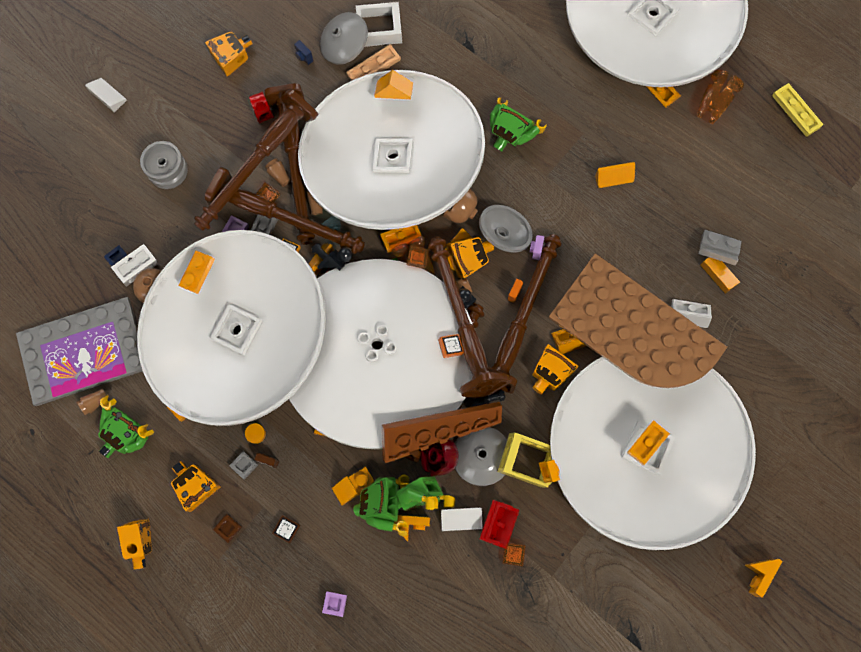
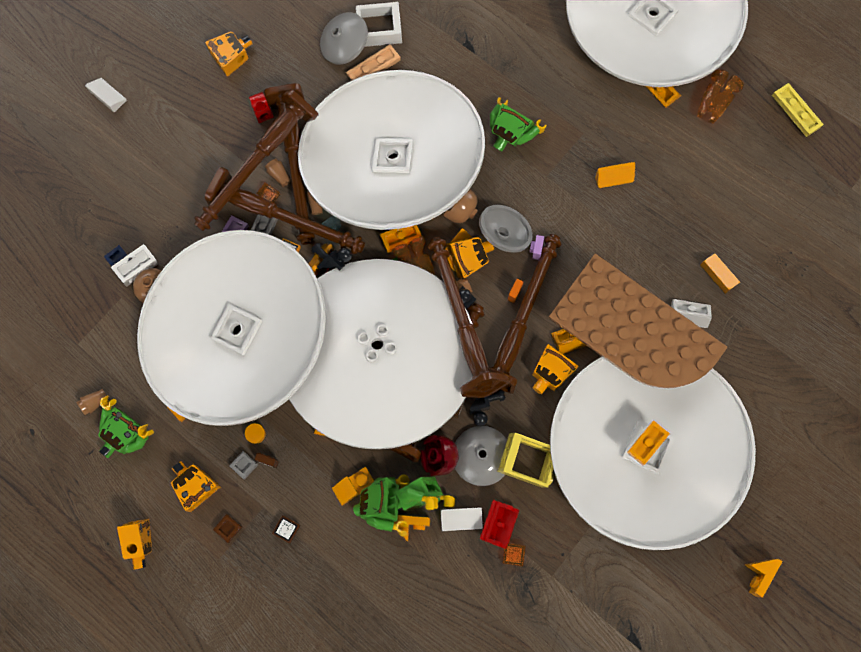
(80, 351): plate -> none
(164, 165): light grey wheel -> none
(196, 272): light orange plate -> none
(303, 53): dark blue plate -> none
(334, 604): lavender plate -> none
(393, 86): light orange slope -> none
(417, 257): clear orange tile -> none
(420, 432): dark orange wing -> none
(451, 346): tile -> none
(549, 471): light orange plate -> none
(720, 247): light grey plate -> none

